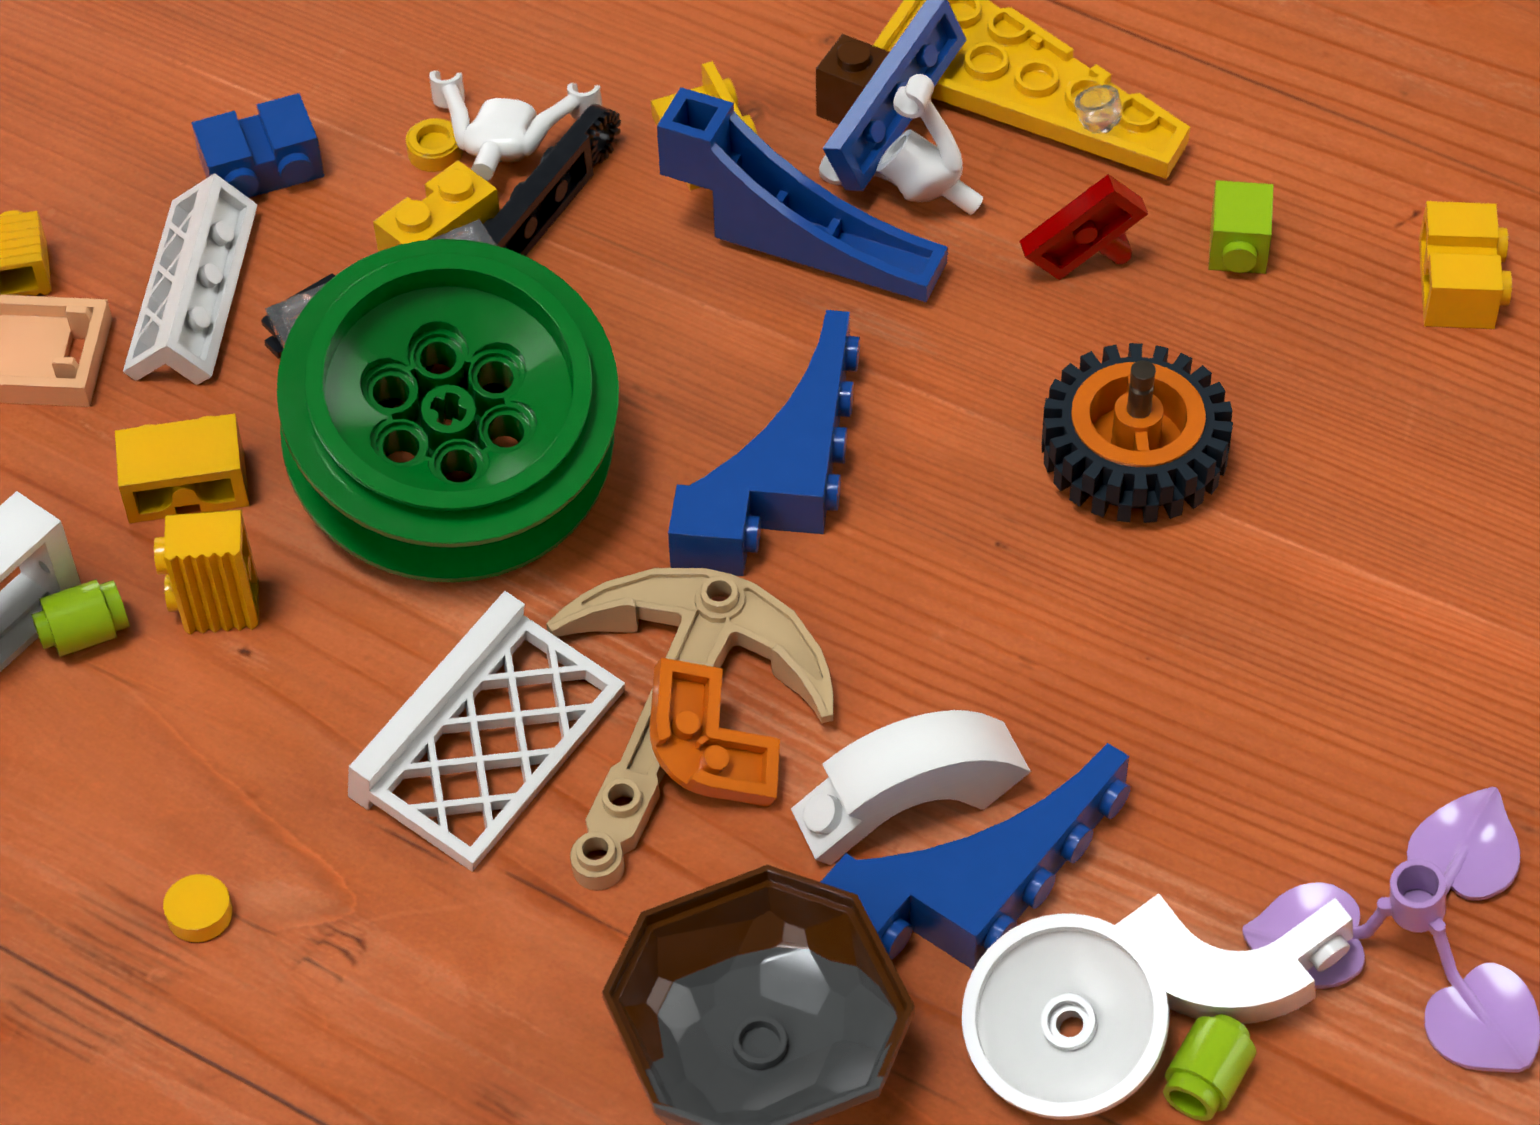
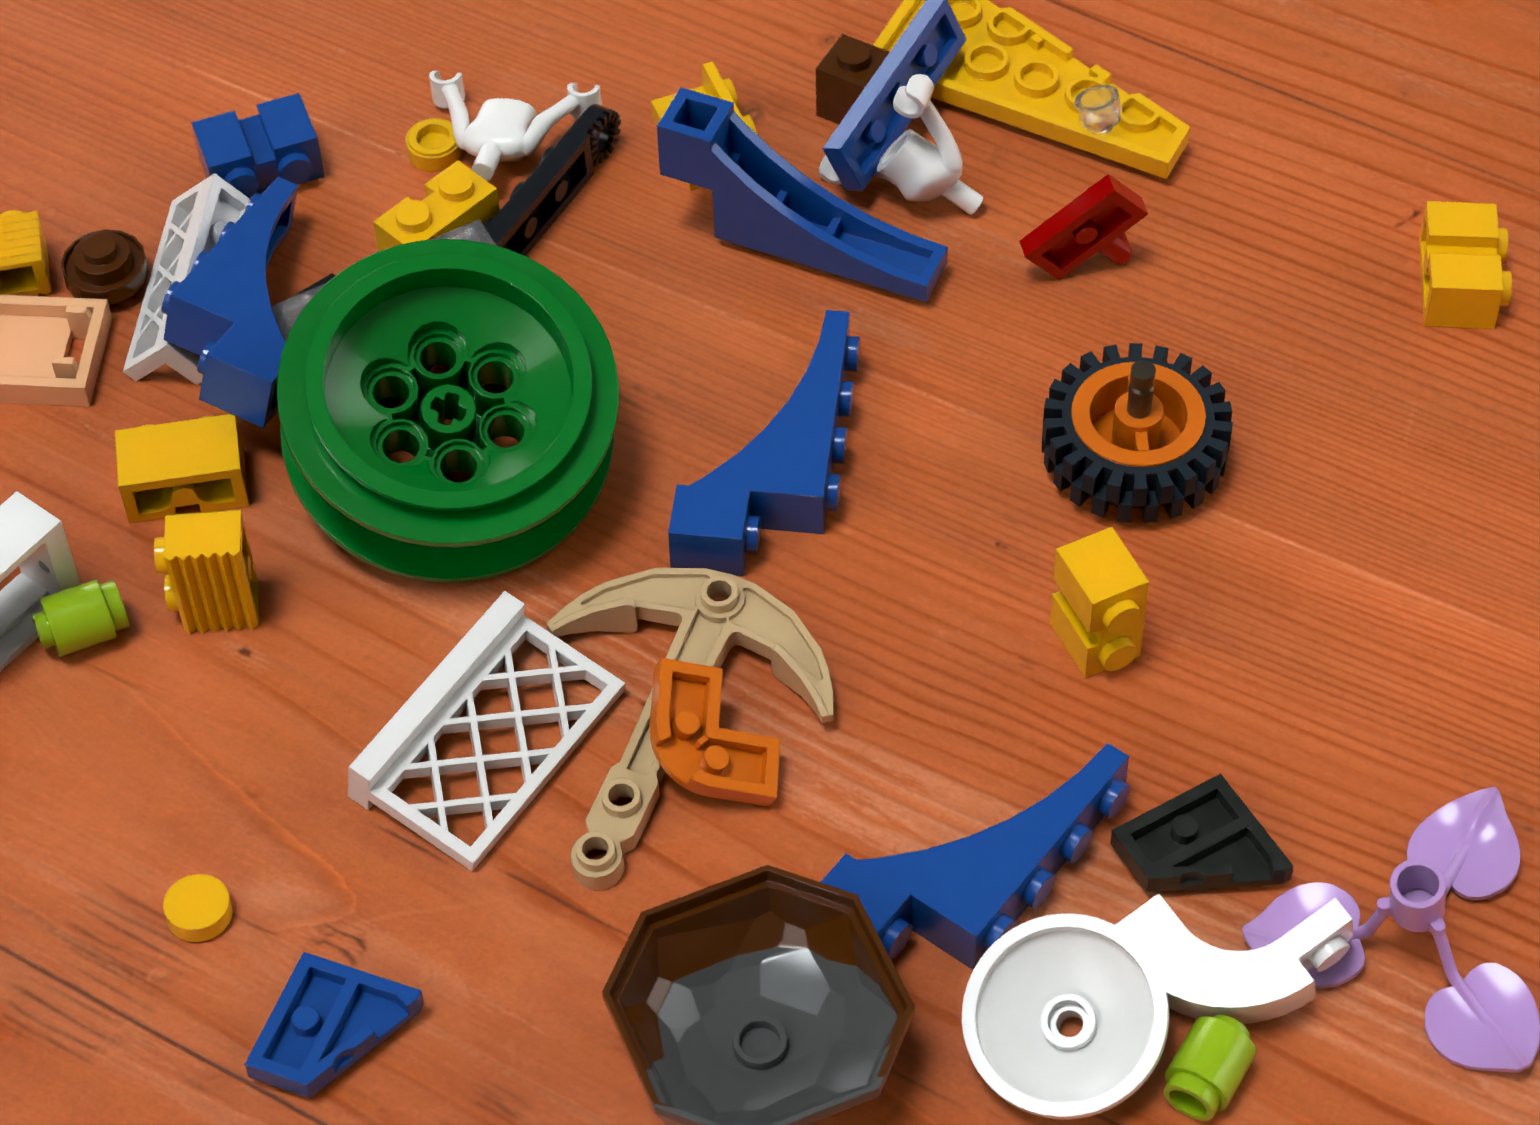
(105, 266): none -> reddish brown plate
(227, 312): none -> blue arch
(327, 1024): none -> blue wing
(905, 765): white arch -> none
(1099, 602): none -> yellow brick
(1200, 843): none -> pearl dark grey wing
(1241, 227): lime brick -> none

